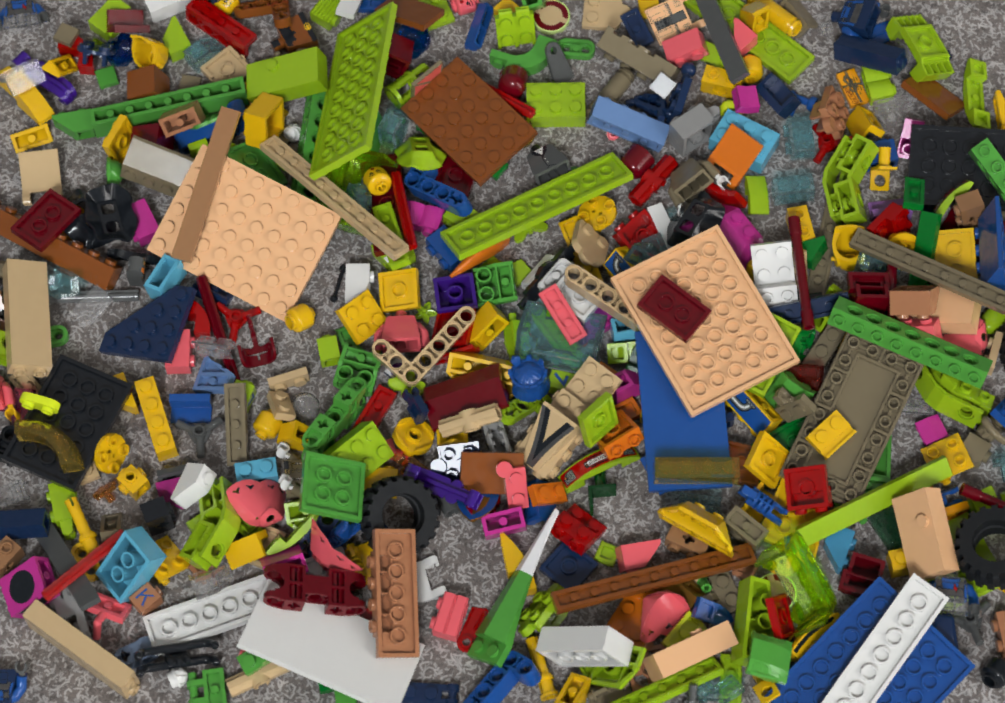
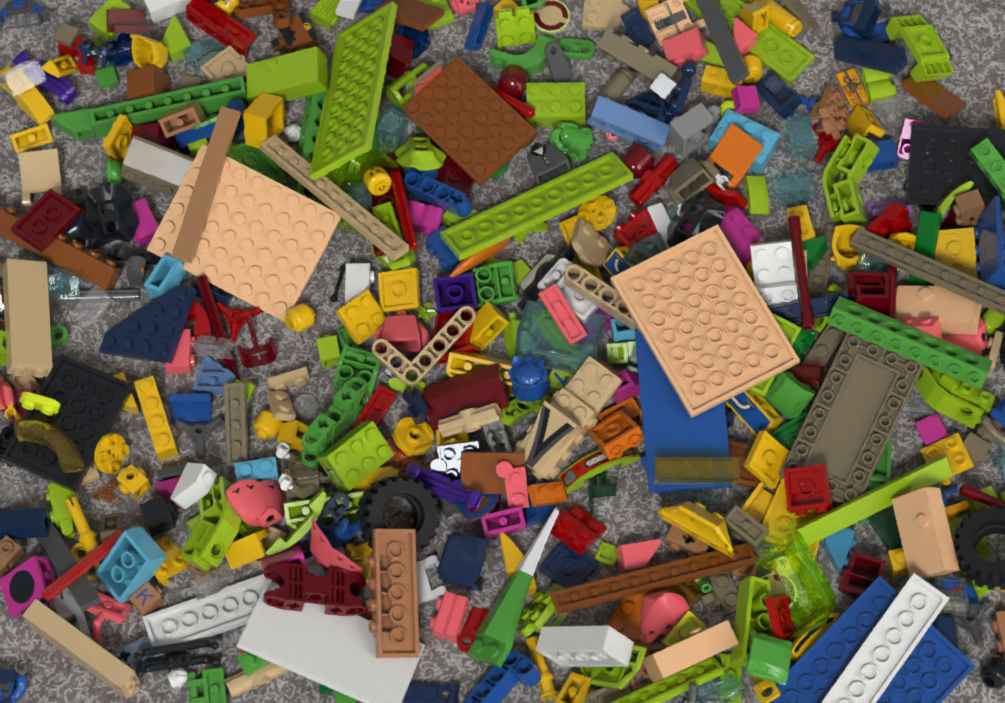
(332, 487): bright green plate -> none
(463, 560): none -> dark blue piece
(572, 140): none -> bright green hair
(598, 419): lime plate -> none
(674, 308): dark red plate -> none
(710, 612): blue plate -> none
(762, 503): blue hinge -> none
(791, 407): dark tan hinge -> none
(830, 434): yellow plate -> none
(883, 169): yellow bracket -> none
(913, 193): green plate -> none
(913, 300): nougat slope -> none
(973, 94): lime slope -> none

